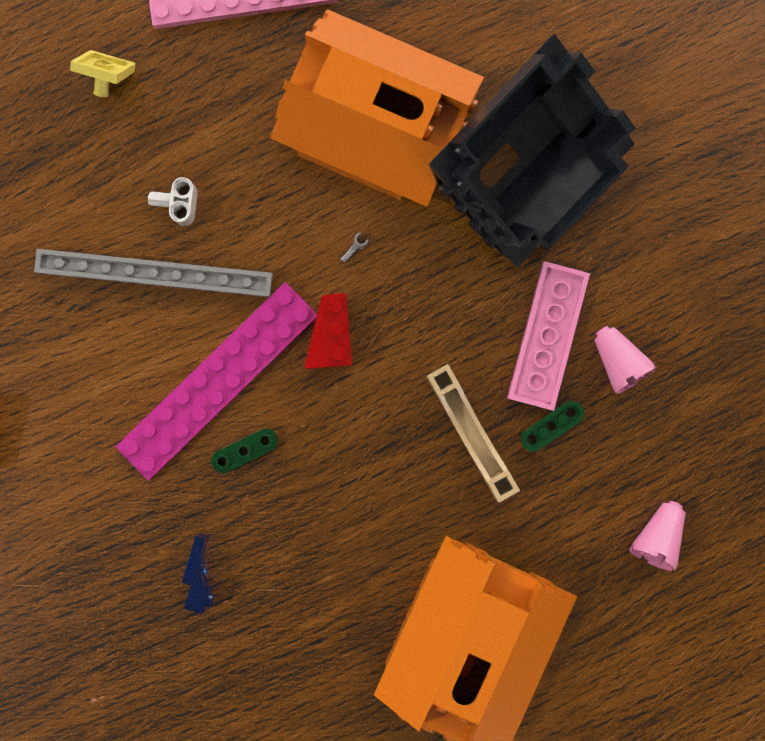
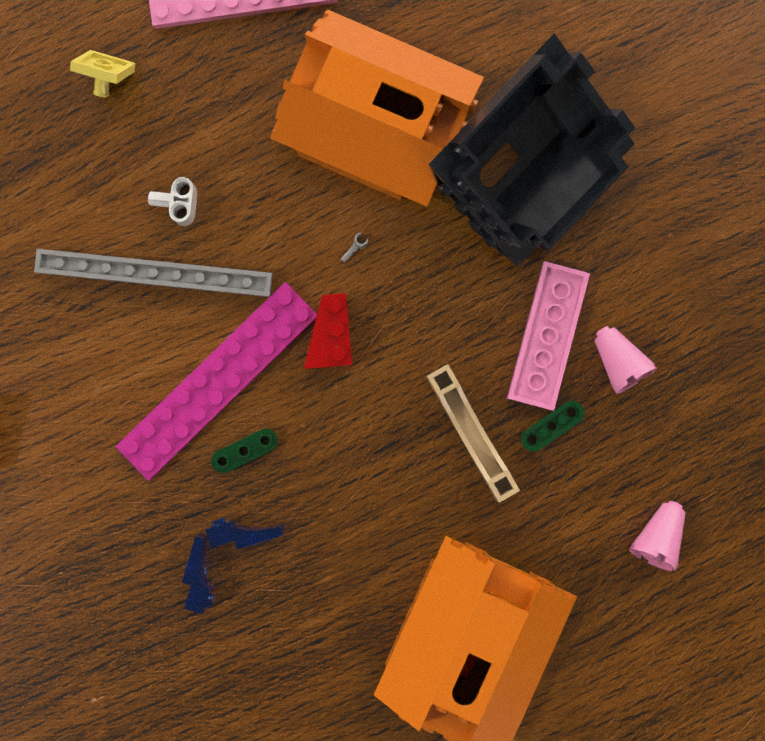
(225, 531): none -> clear blue slope

